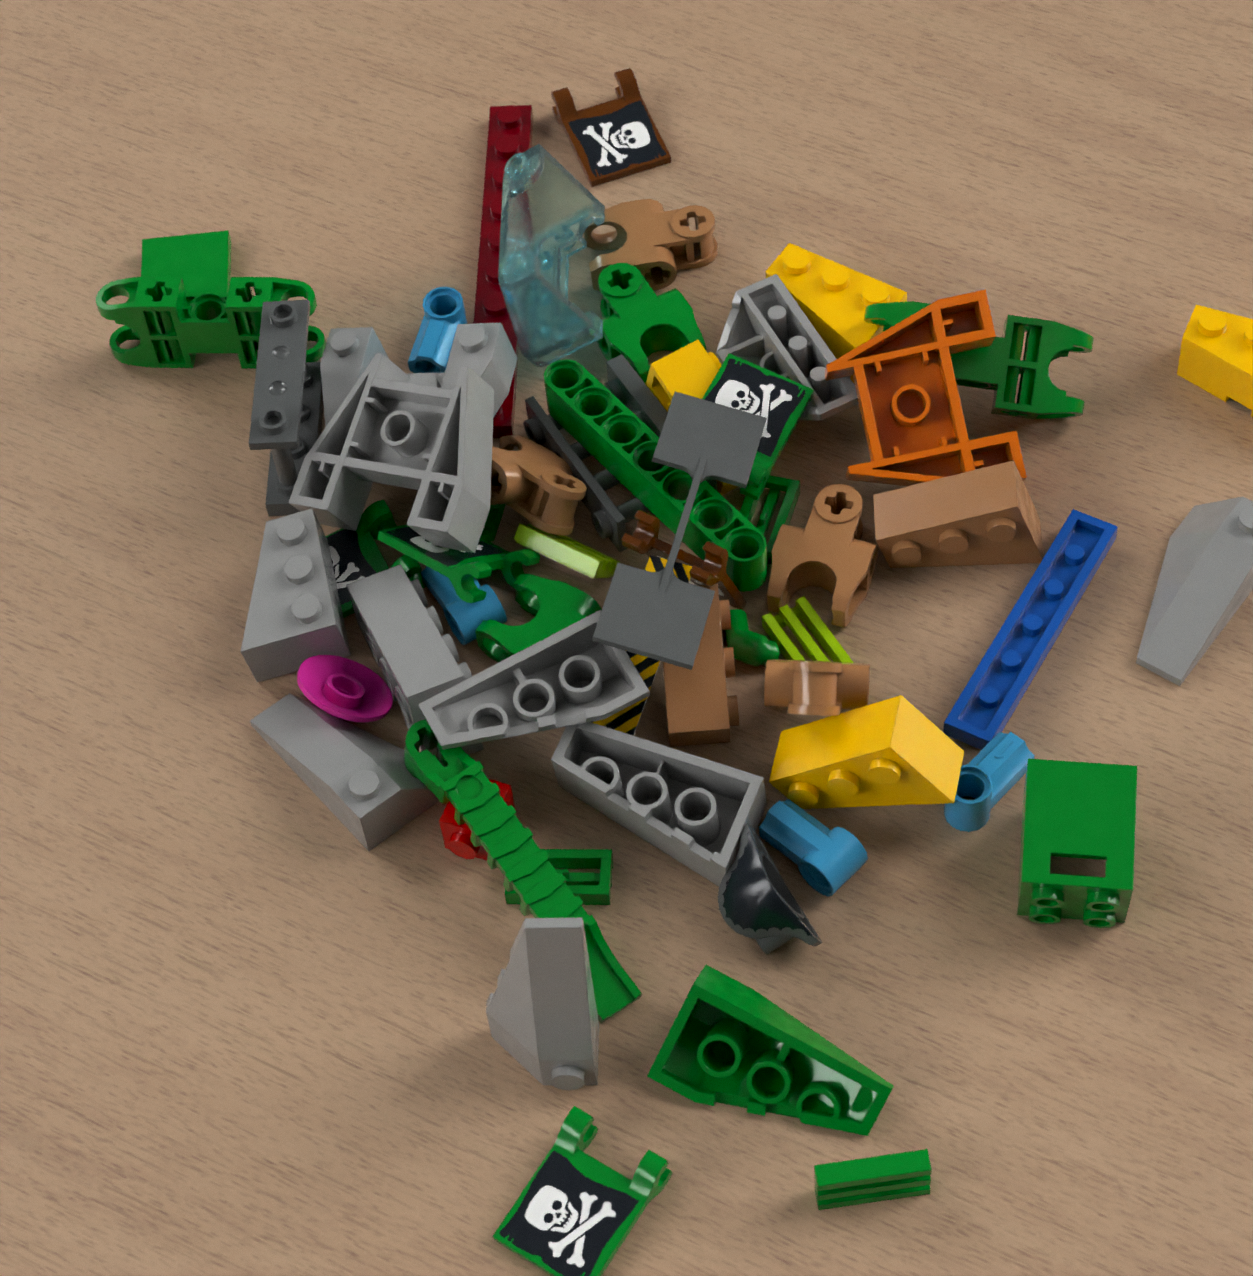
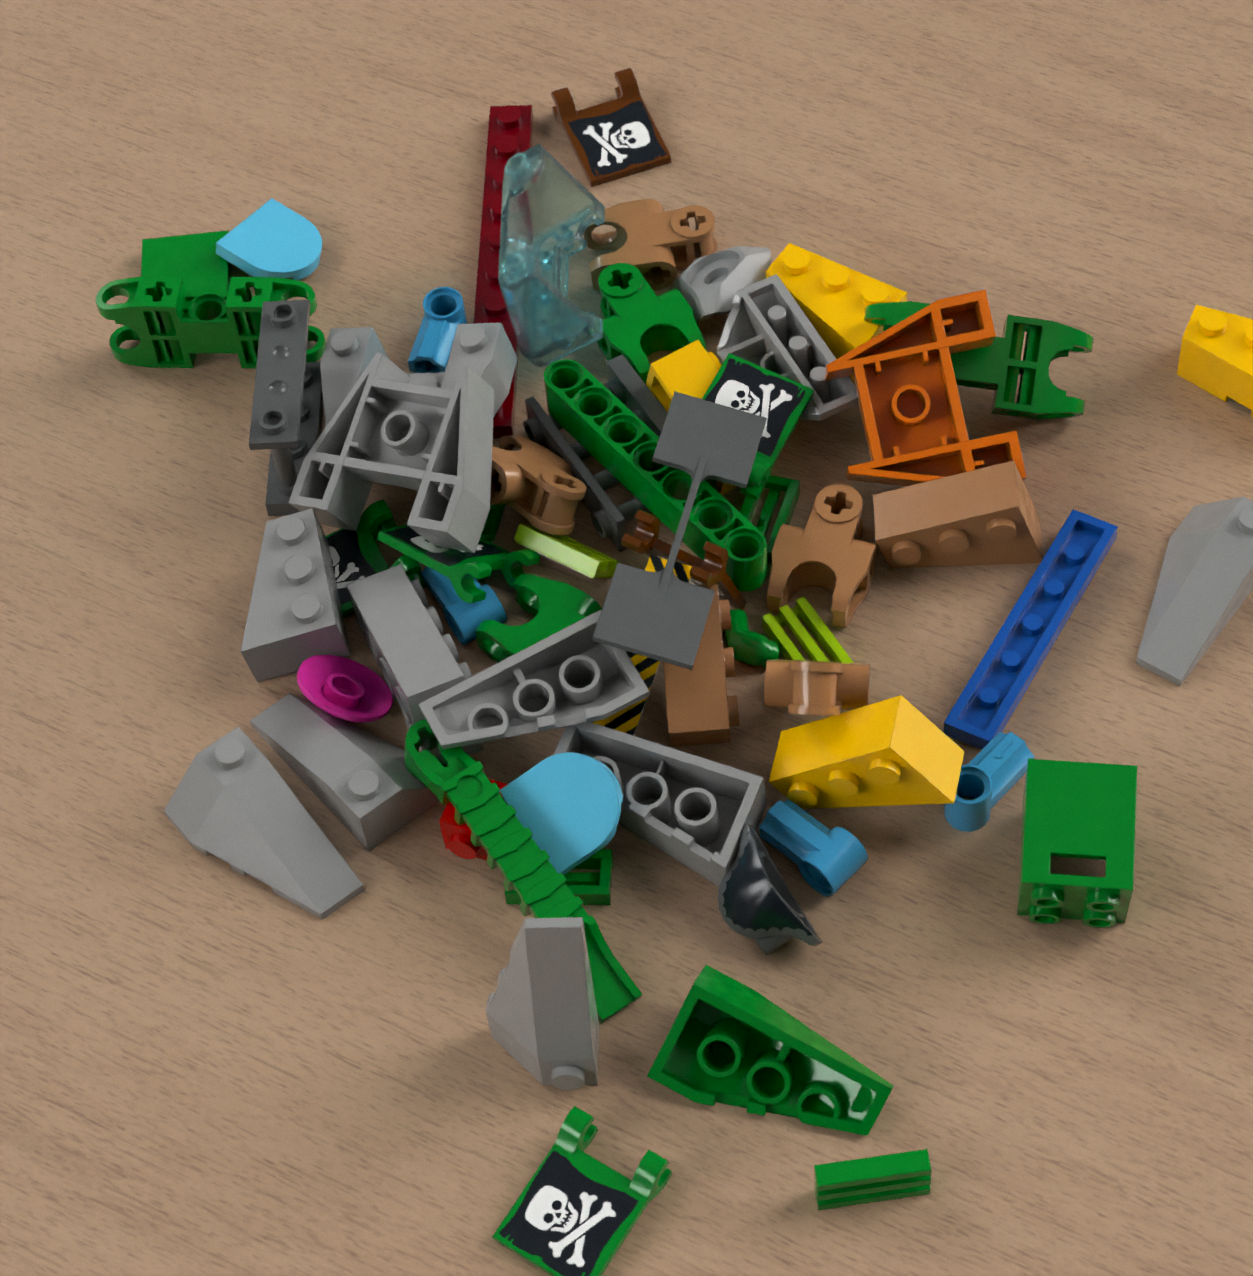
(251, 819): none -> light grey wedge
(273, 244): none -> medium azure tile
(568, 807): none -> medium azure tile
(713, 279): none -> light grey hat

